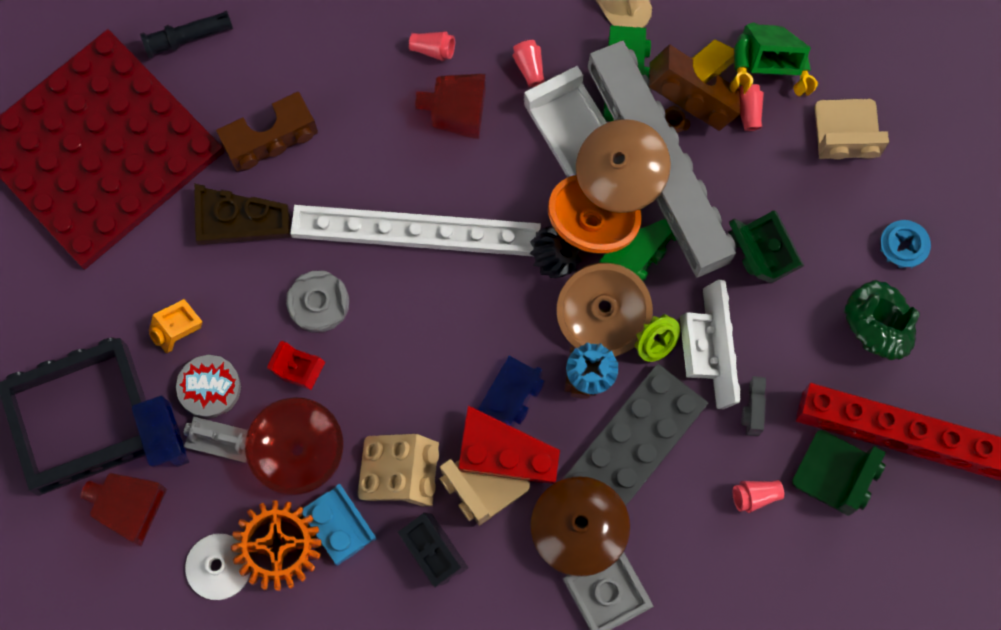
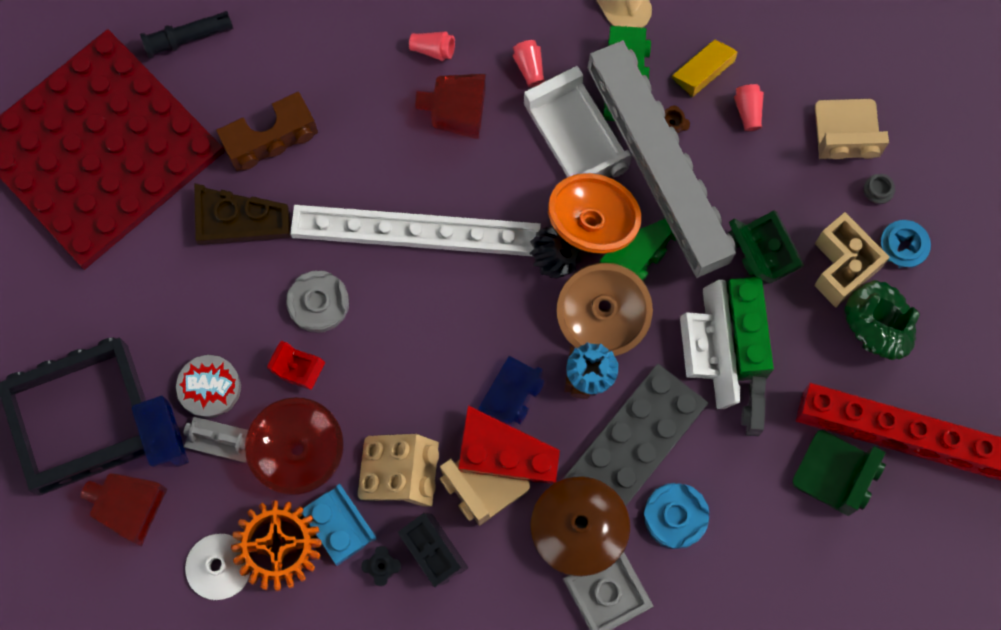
(173, 324): light orange bracket -> none
(390, 566): none -> black plate
(629, 184): medium nougat dish -> none
(668, 332): lime gear -> none
(675, 79): reddish brown arch -> none
(676, 515): none -> dark azure tile
(750, 328): none -> green arch
(756, 494): coral cone -> none
(771, 51): green torso -> none
(854, 259): none -> tan brick
(879, 188): none -> dark grey plate

